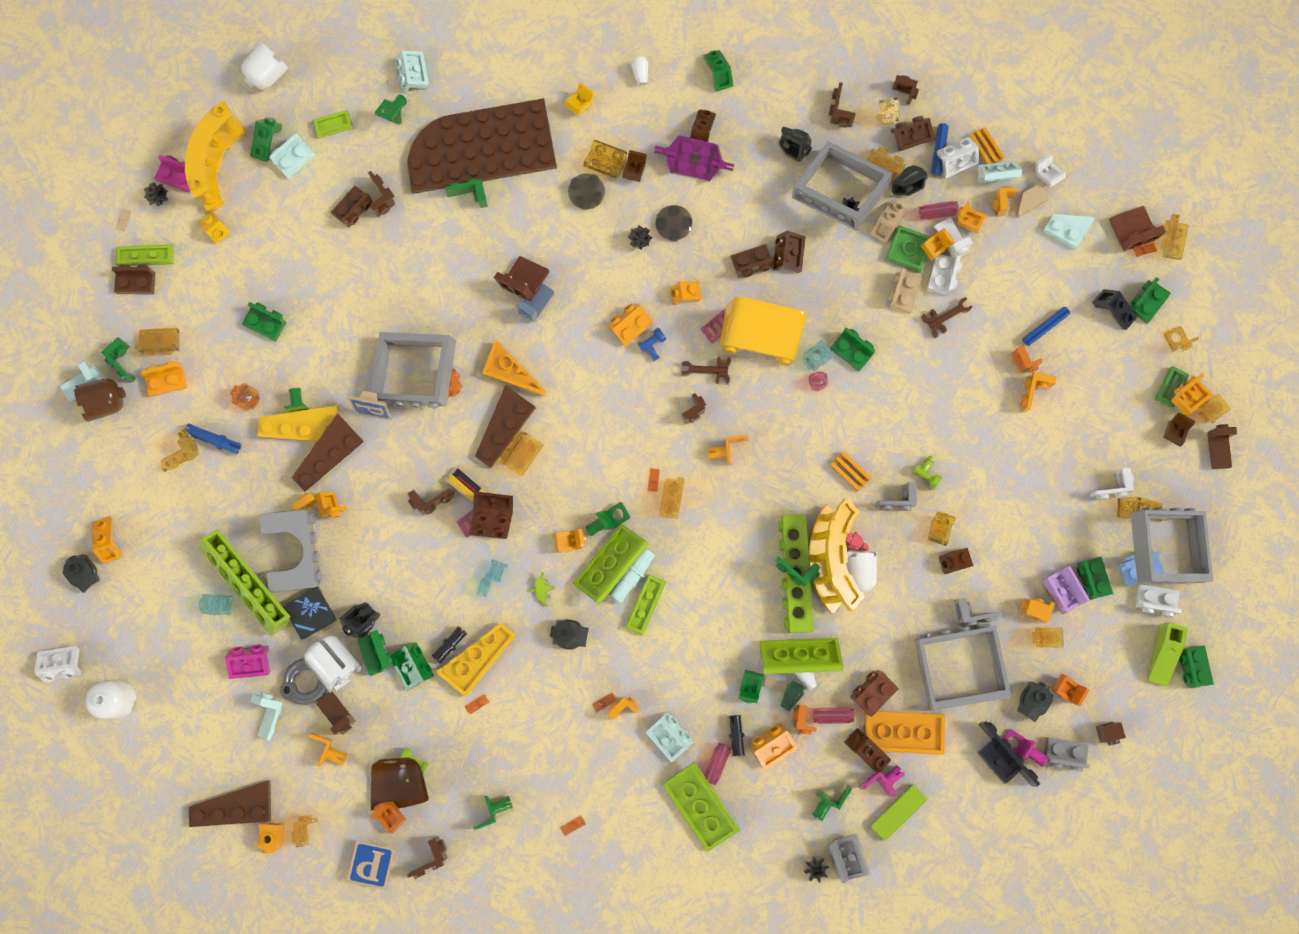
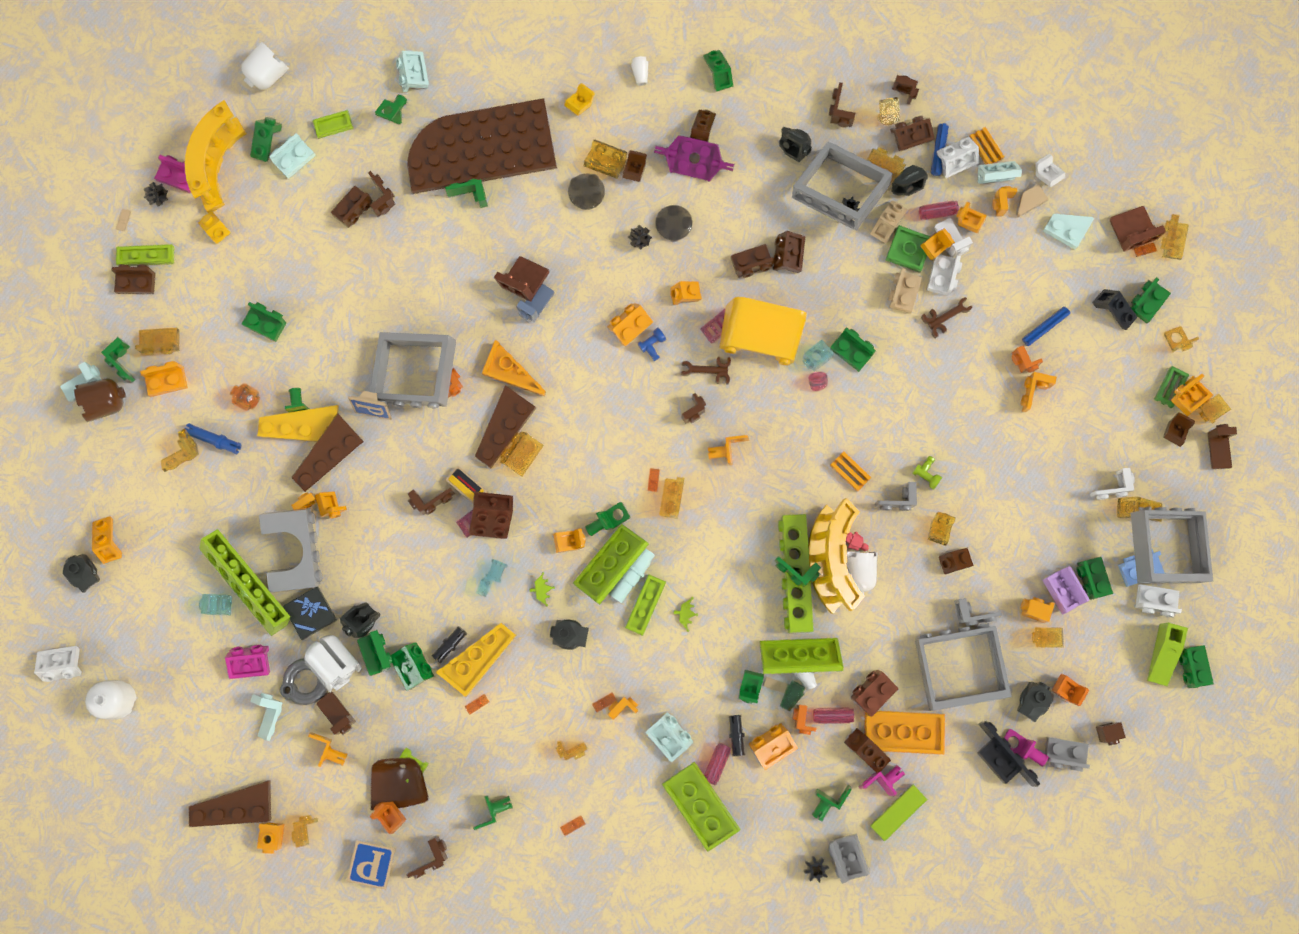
(576, 752): none -> clear yellow bracket
(685, 613): none -> lime piece

